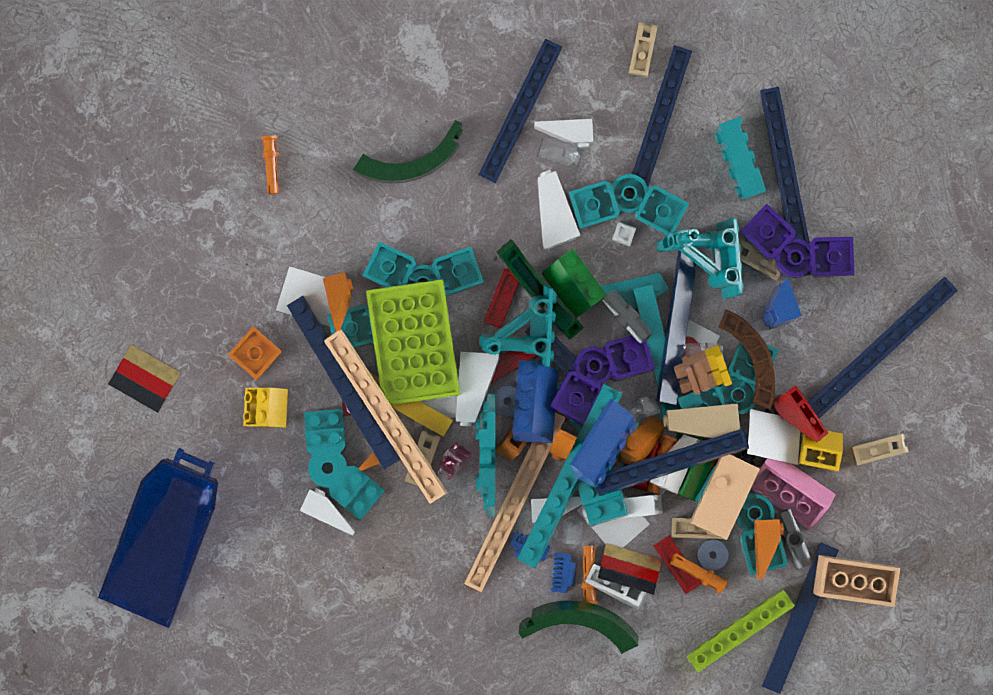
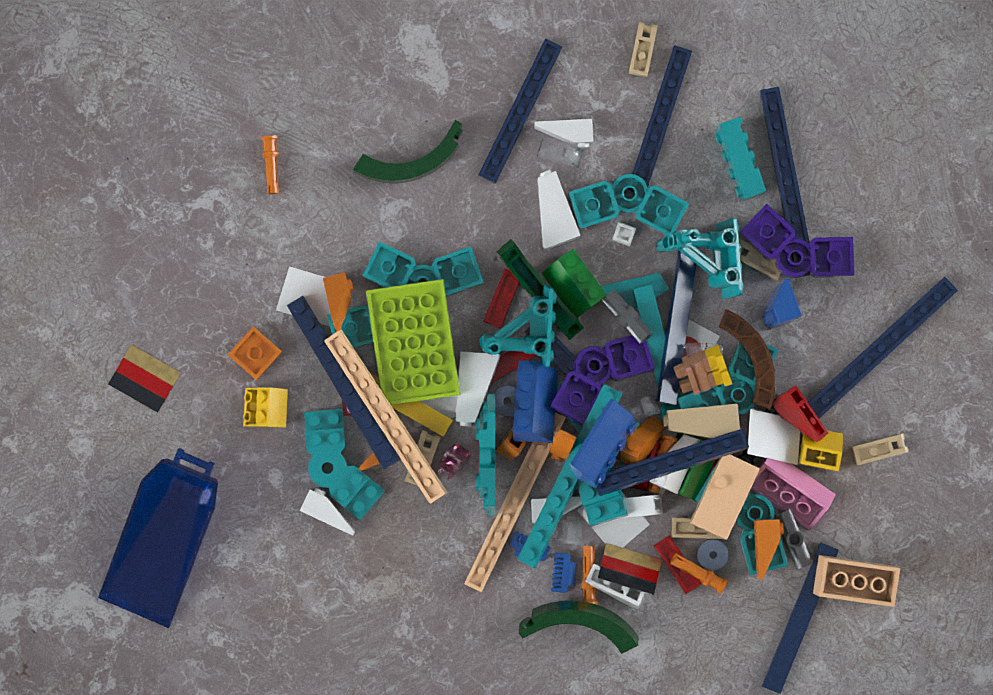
(739, 630): lime brick -> none

